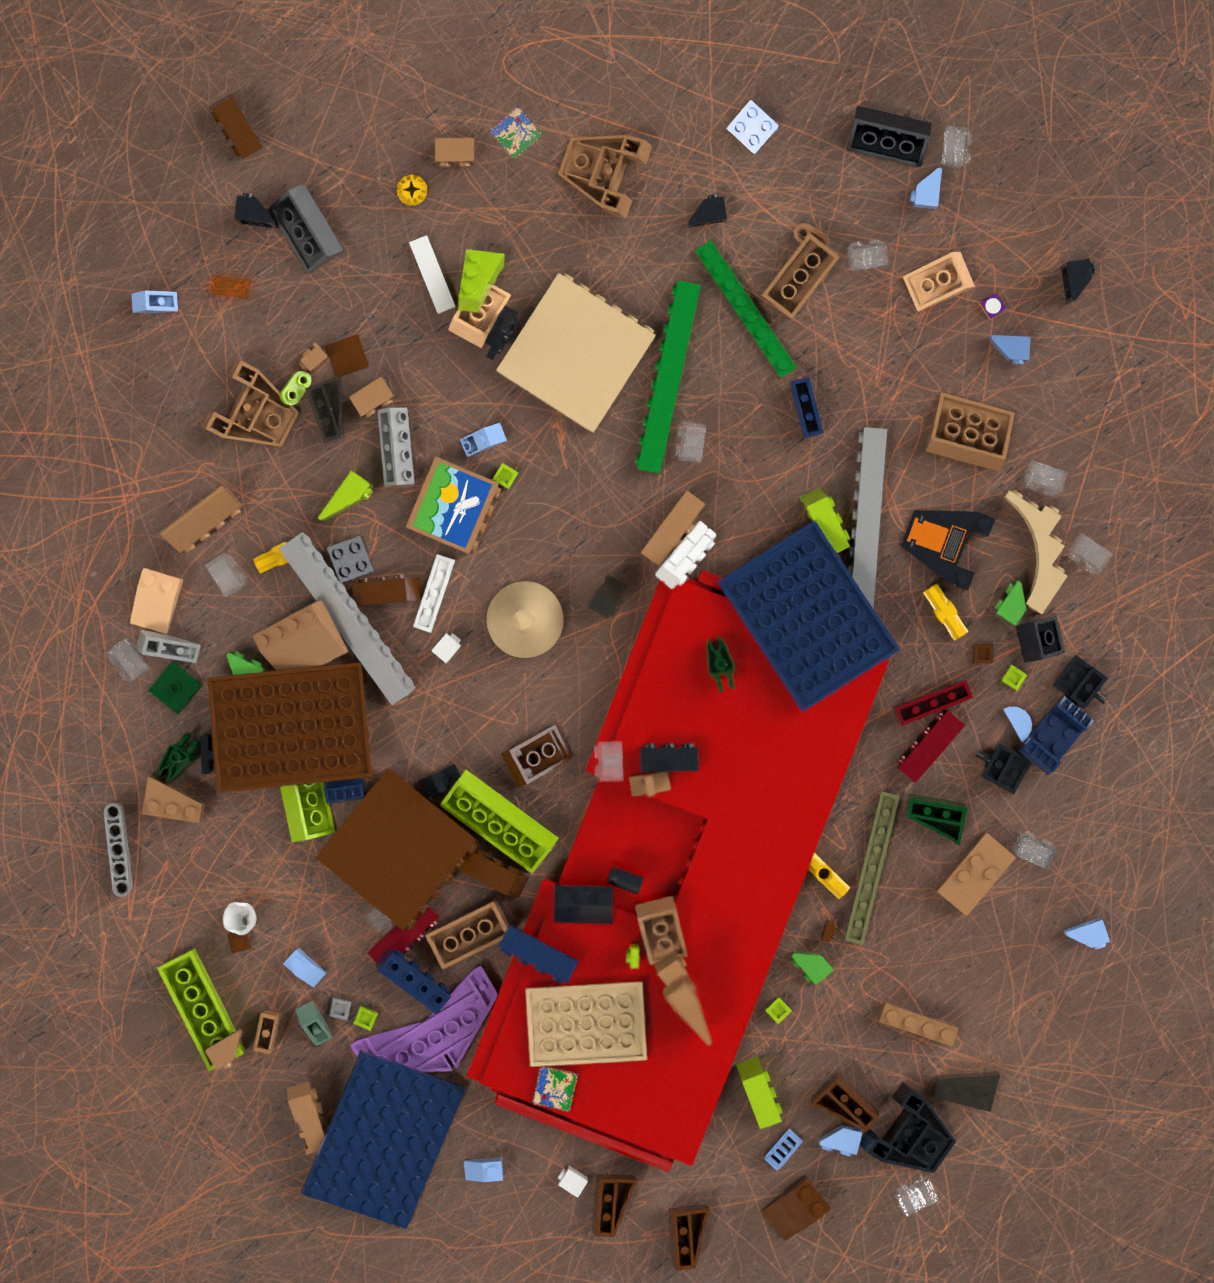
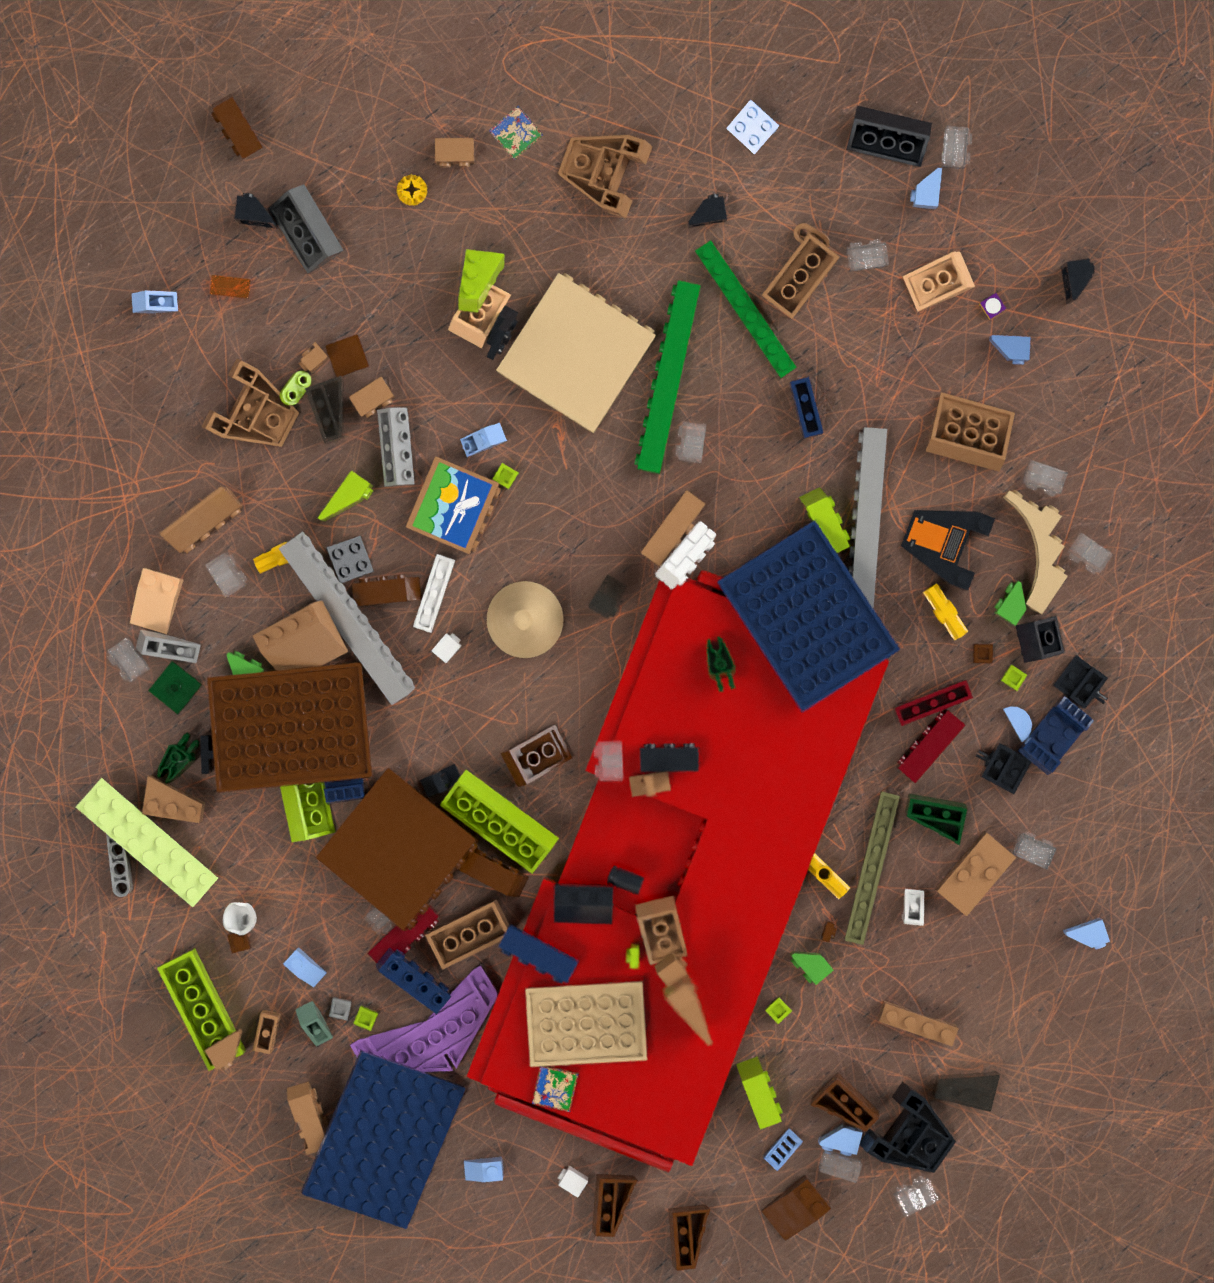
(146, 842): none -> yellowish green plate
(432, 274): white tile -> none
(840, 1166): none -> clear brick
(913, 907): none -> white slope

